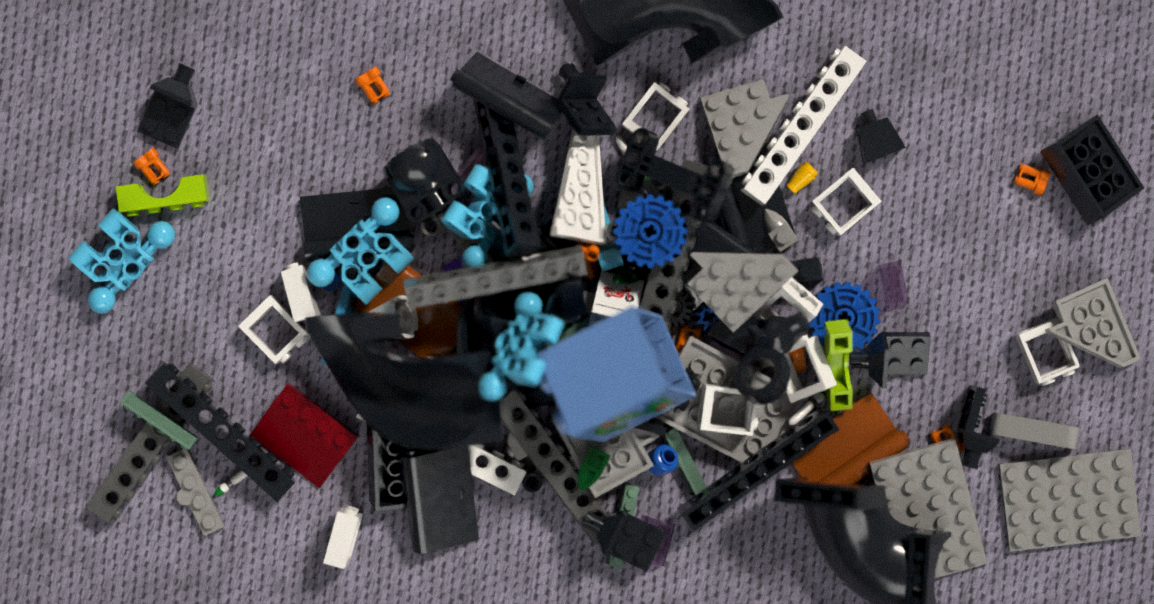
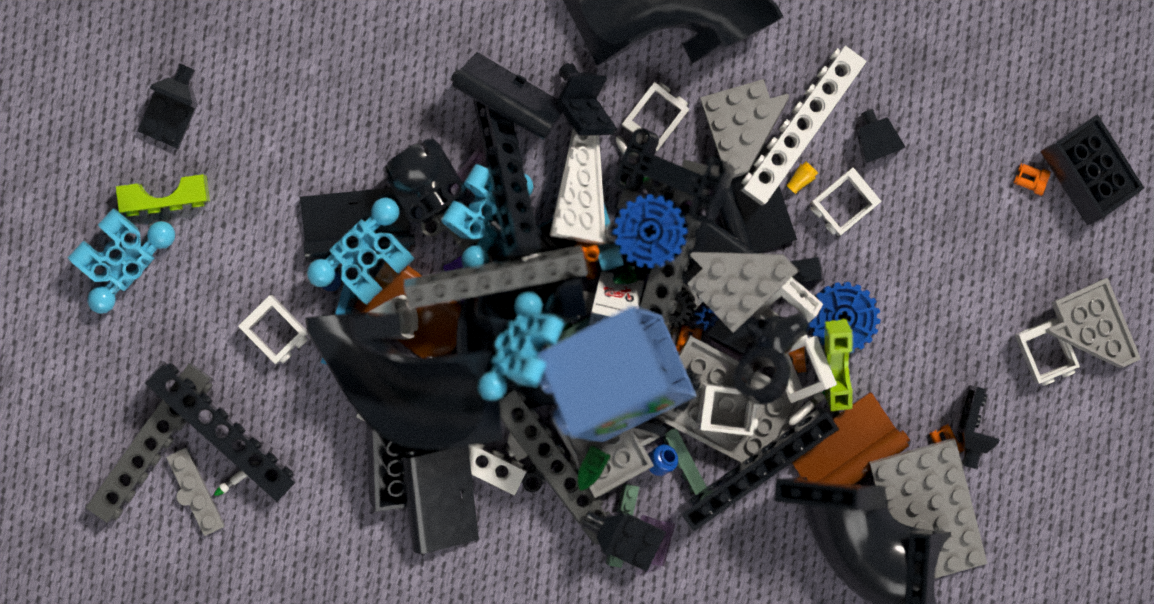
(149, 158): orange piece -> none
(158, 419): sand green piece -> none
(299, 292): white slope -> none
(304, 435): dark red slope -> none
(343, 537): white window -> none
(368, 78): orange piece -> none
(779, 230): light grey plate -> none
(893, 284): clear purple panel -> none
(894, 355): black plate -> none
(1035, 430): light grey beam -> none
(1069, 500): light grey plate -> none

